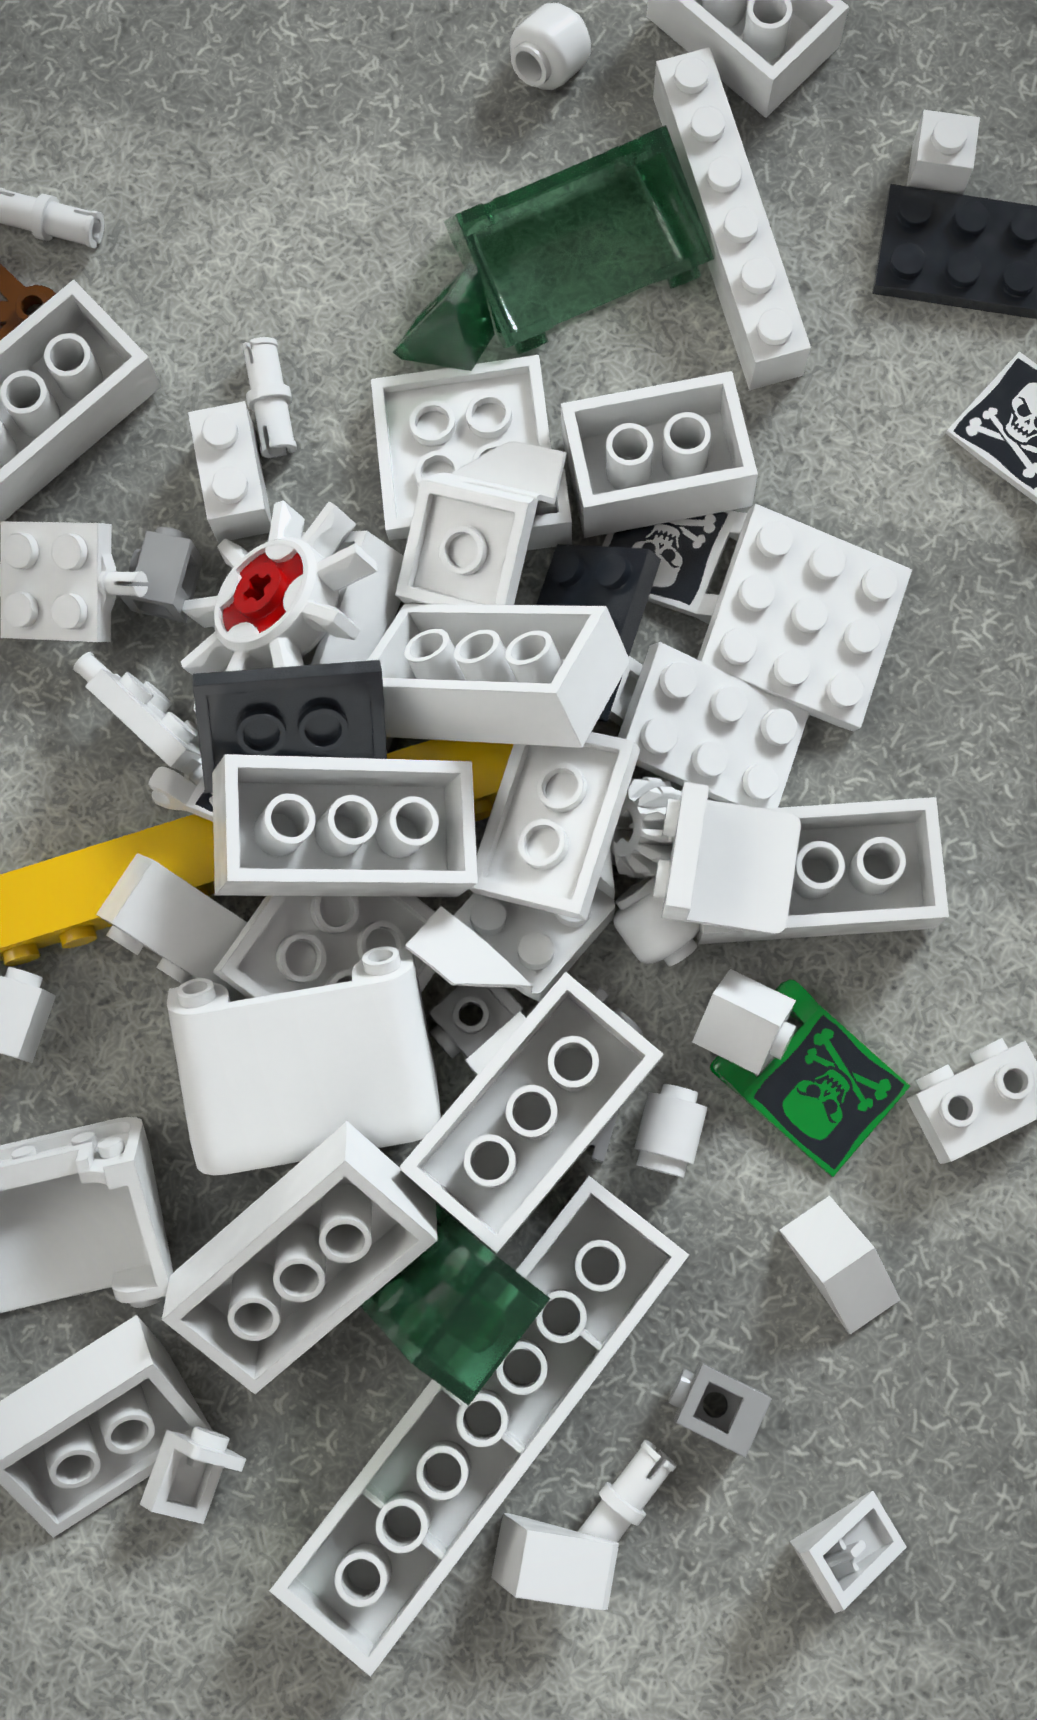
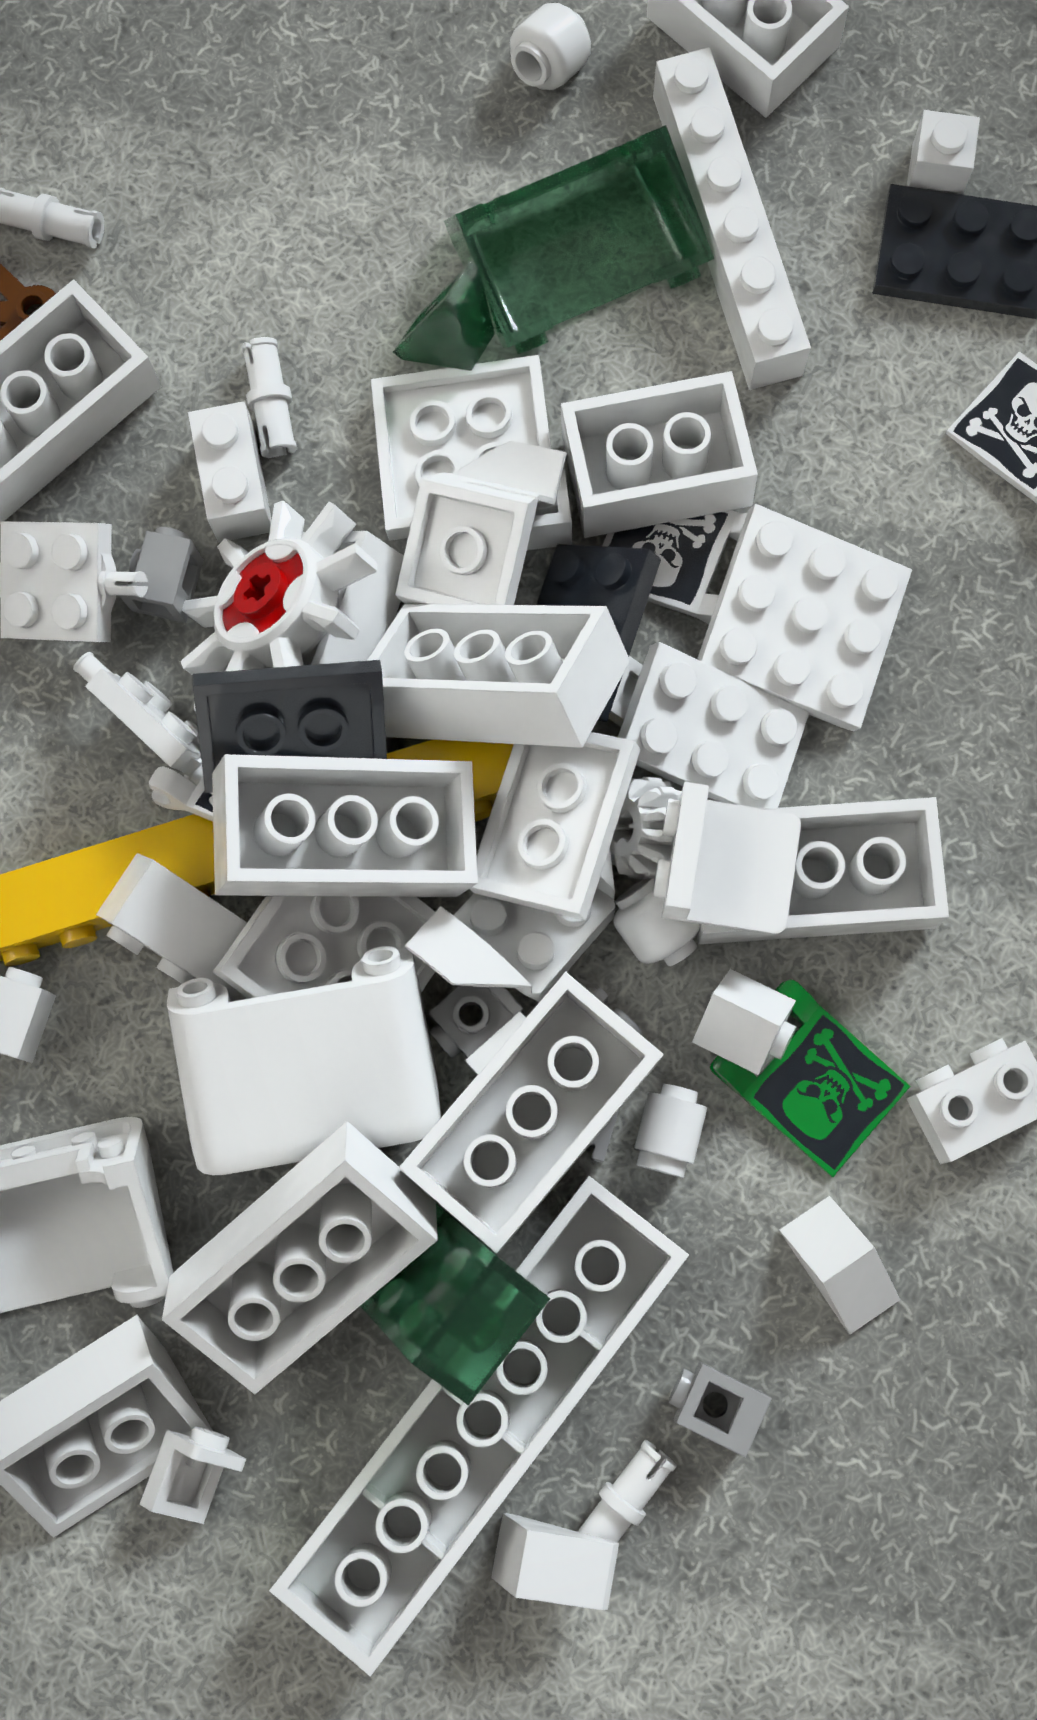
(849, 1550): white slope -> none

